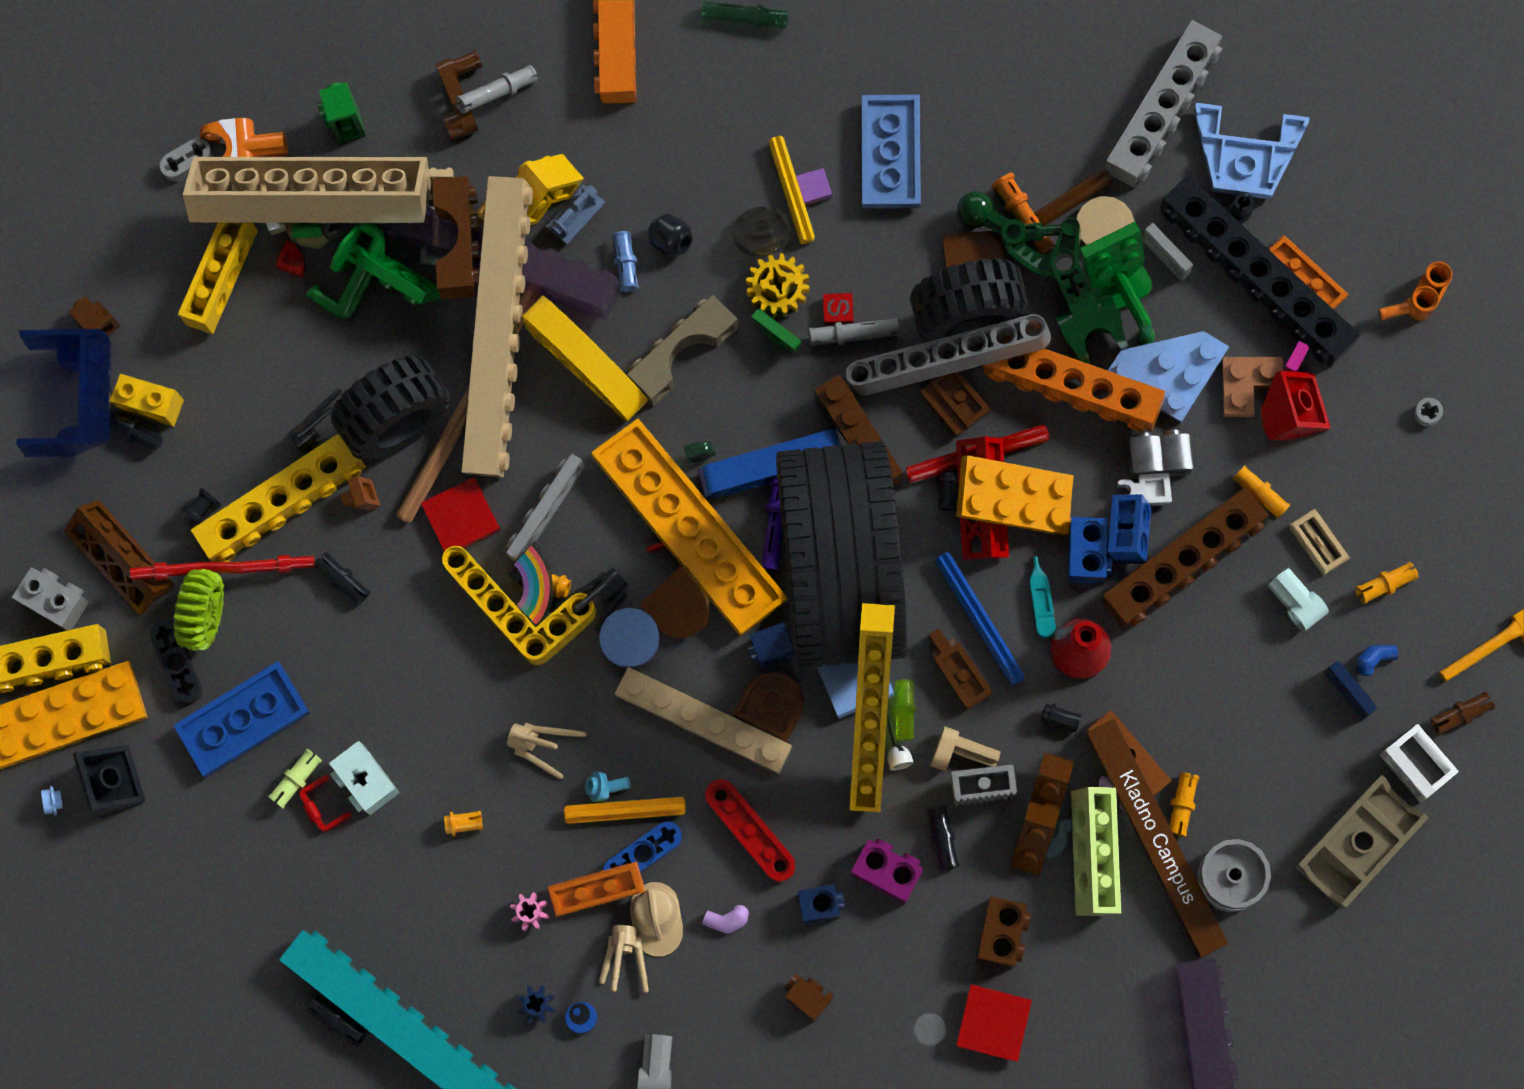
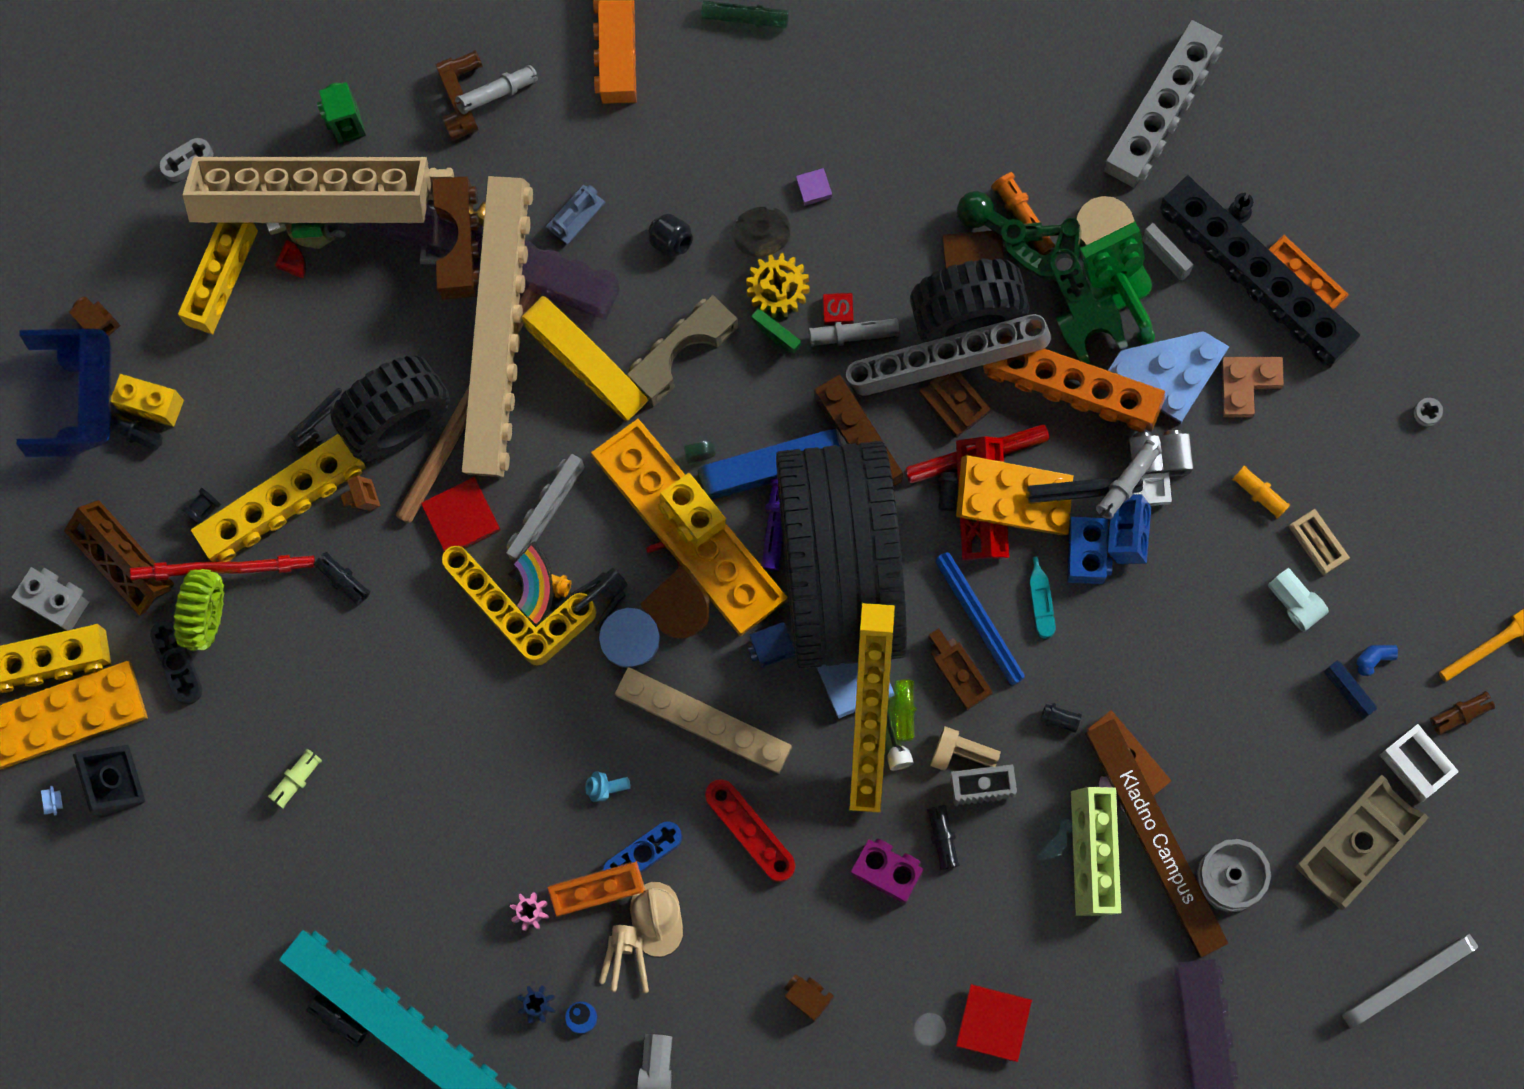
(240, 140): orange connector -> none
(241, 719): blue plate -> none
(313, 812): red piece -> none
(359, 761): light aqua brick -> none
(371, 263): green plate -> none
(463, 822): light orange pin -> none
(526, 738): tan plant -> none
(551, 180): yellow brick -> none
(624, 810): light orange axle -> none
(625, 261): medium blue pin -> none
(698, 507): none -> yellow brick
(729, 922): lavender arm -> none
(771, 704): reddish brown tile -> none
(791, 190): yellow axle -> none
(810, 914): dark blue brick -> none
(891, 151): medium blue plate -> none
(994, 930): reddish brown brick -> none
(1042, 814): reddish brown arch -> none
(1073, 197): reddish brown axle -> none
(1073, 490): none -> black axle
(1077, 657): red cone -> none
(1121, 489): none -> light grey pin
(1183, 804): light orange pin -> none
(1240, 507): reddish brown brick -> none
(1242, 163): light blue wing -> none
(1293, 407): red slope -> none
(1297, 357): dark pink tile -> none
(1386, 582): light orange pin -> none
(1409, 981): none -> light grey beam
(1425, 290): orange beam -> none

